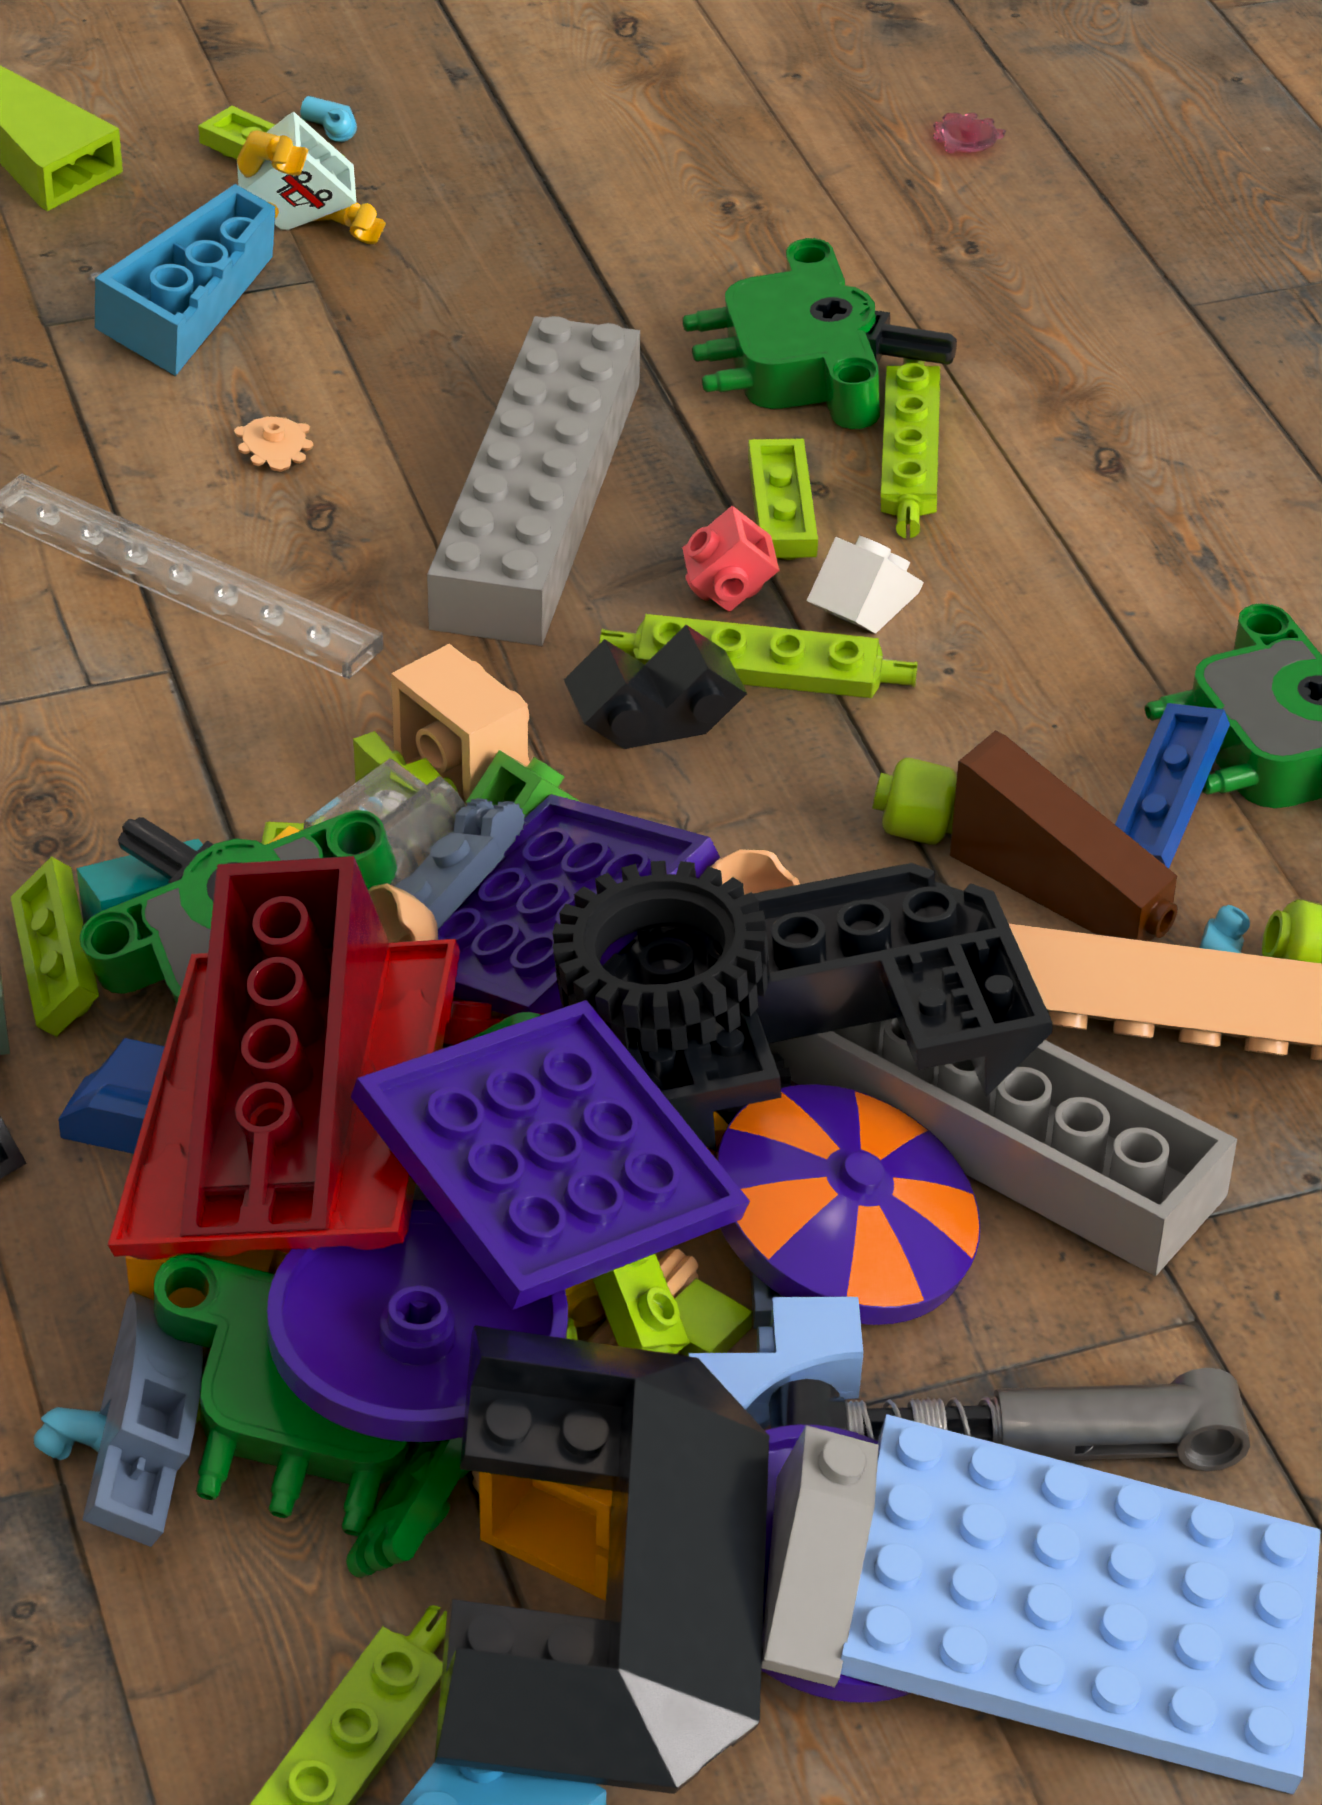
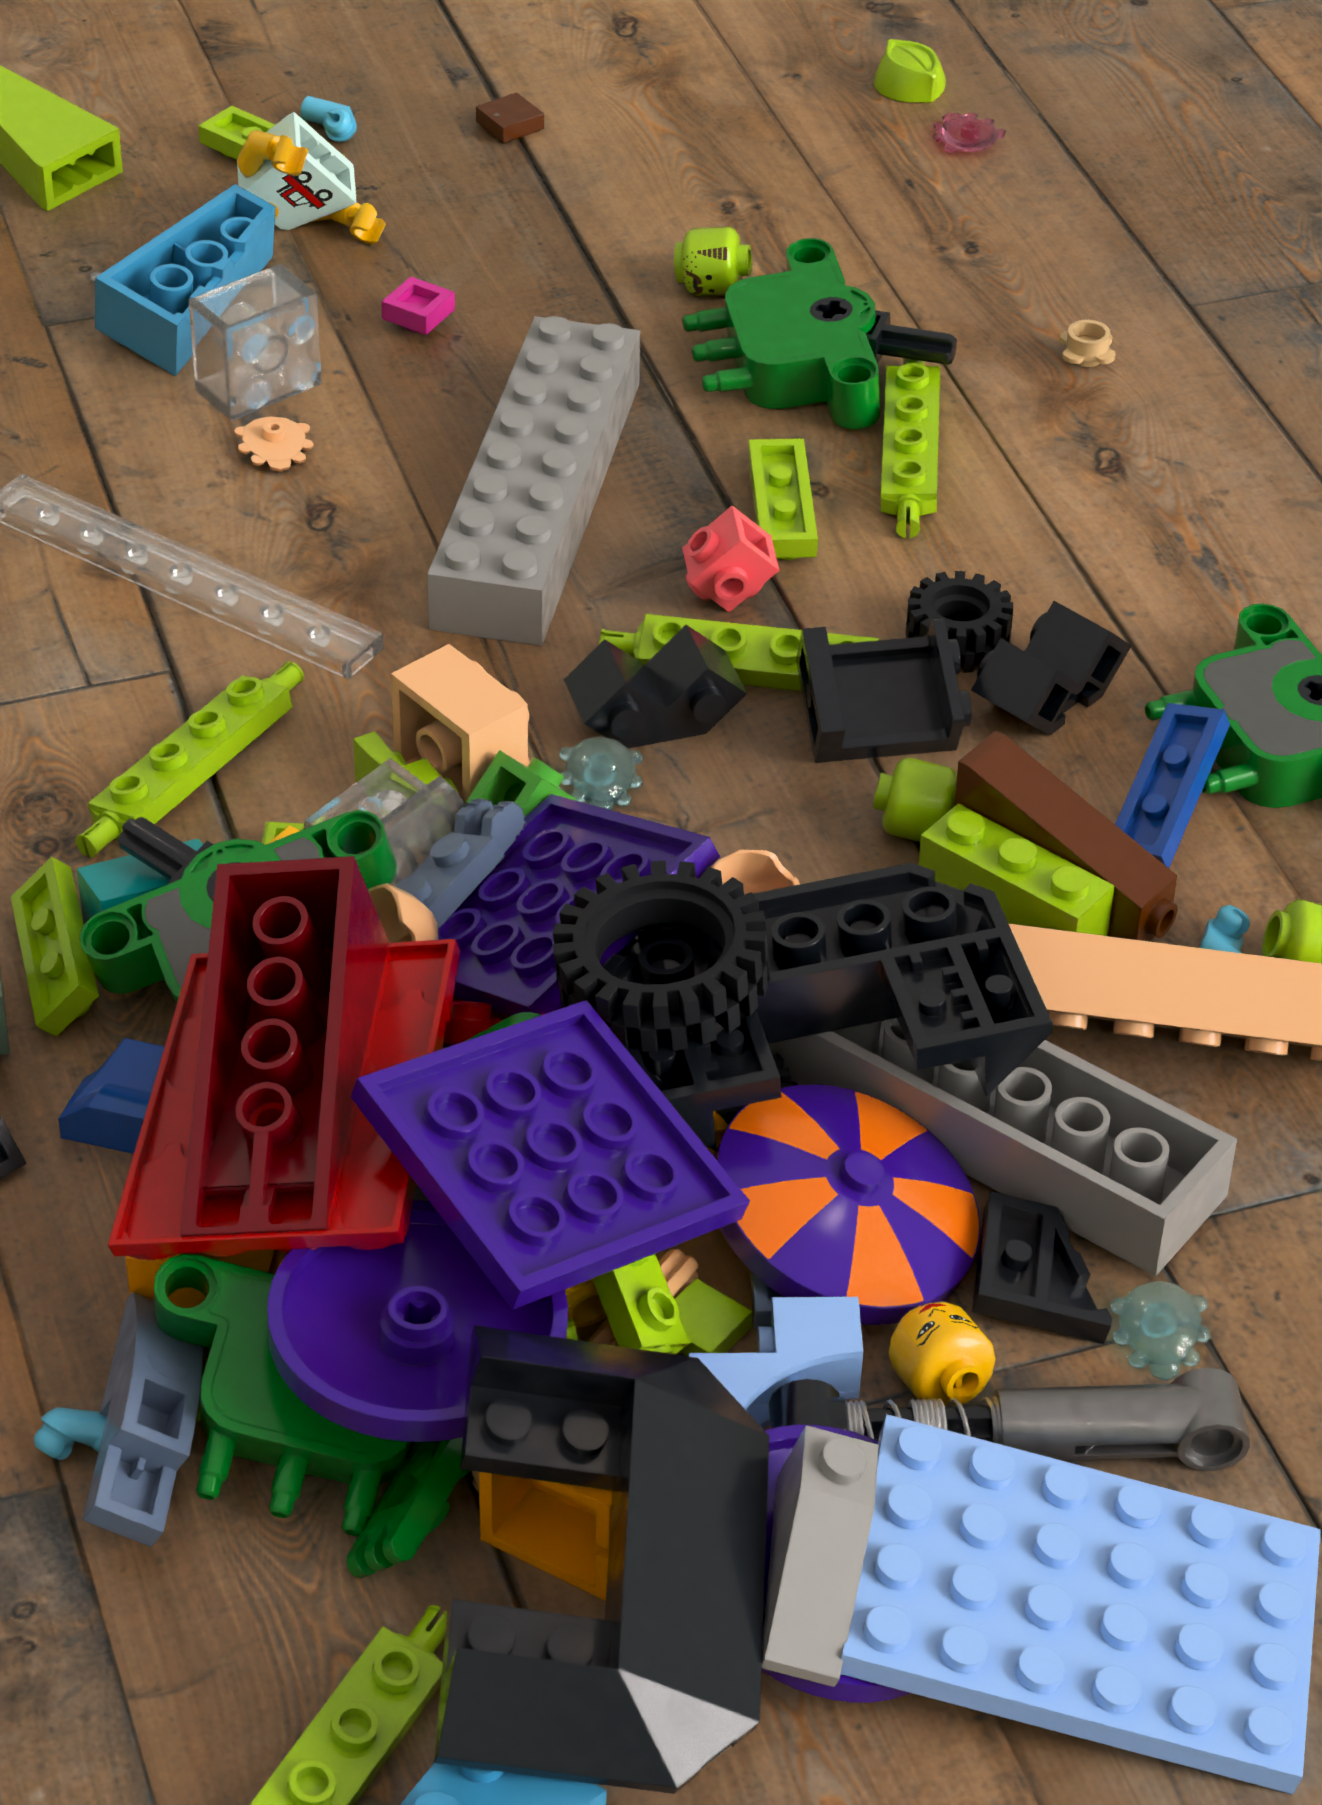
(190, 755): none -> lime plate
(255, 341): none -> clear brick
(418, 305): none -> dark pink plate
(510, 117): none -> reddish brown tile
(601, 771): none -> clear light blue piece
(711, 260): none -> lime head
(863, 583): white slope -> none
(882, 695): none -> black panel
(909, 73): none -> lime hat
(939, 1351): none -> yellow head
(972, 613): none -> black tyre
(1027, 879): none -> lime brick
(1033, 1272): none -> black wing
(1062, 666): none -> black brick
(1087, 343): none -> tan plate
(1161, 1327): none -> clear light blue piece

